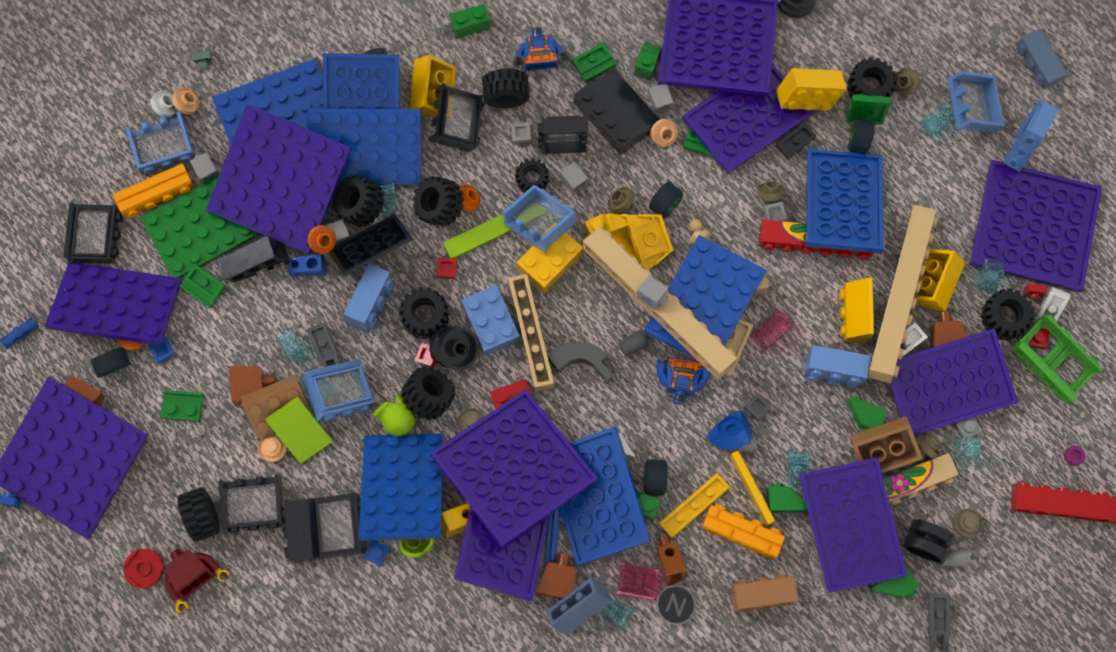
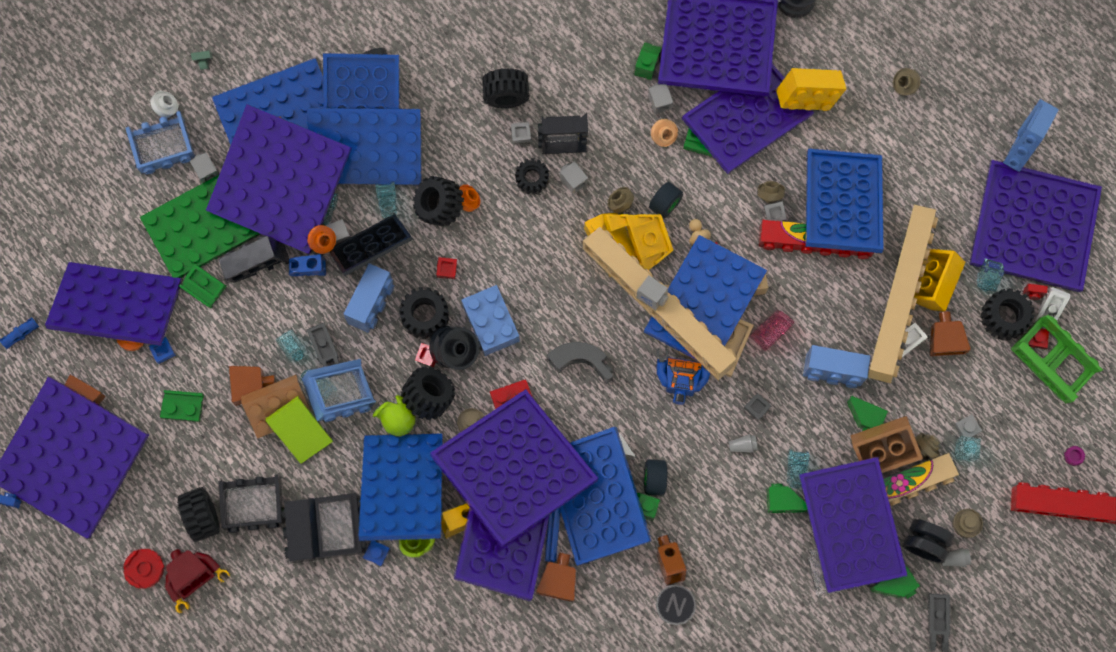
(92, 233): window -> none
(110, 362): black wheel -> none
(153, 191): light orange brick -> none
(185, 101): light nougat plate -> none
(271, 448): light nougat plate -> none
(358, 200): black tyre -> none
(427, 76): yellow slope -> none
(457, 118): window -> none
(470, 21): green brick -> none
(476, 237): lime tile -> none
(531, 333): tan brick -> none
(539, 218): medium blue window -> none
(540, 52): torso -> none
(547, 268): yellow brick -> none
(578, 606): sand blue brick -> none
(594, 62): green plate -> none
(615, 613): clear light blue piece -> none
(616, 111): black slope -> none
(633, 342): dark grey piece -> none
(638, 581): clear pink brick -> none
(694, 505): yellow tile -> none
(731, 432): blue hat -> none
(743, 532): light orange brick -> none
(752, 488): yellow tile -> none
(763, 593): medium nougat brick -> none
(796, 141): black plate -> none
(857, 311): yellow slope -> none
(861, 136): black wheel -> none
(868, 108): green plate -> none
(877, 70): black tyre -> none
(937, 121): clear light blue piece -> none
(952, 382): dark purple plate -> none
(975, 102): medium blue window -> none
(1041, 59): sand blue brick -> none

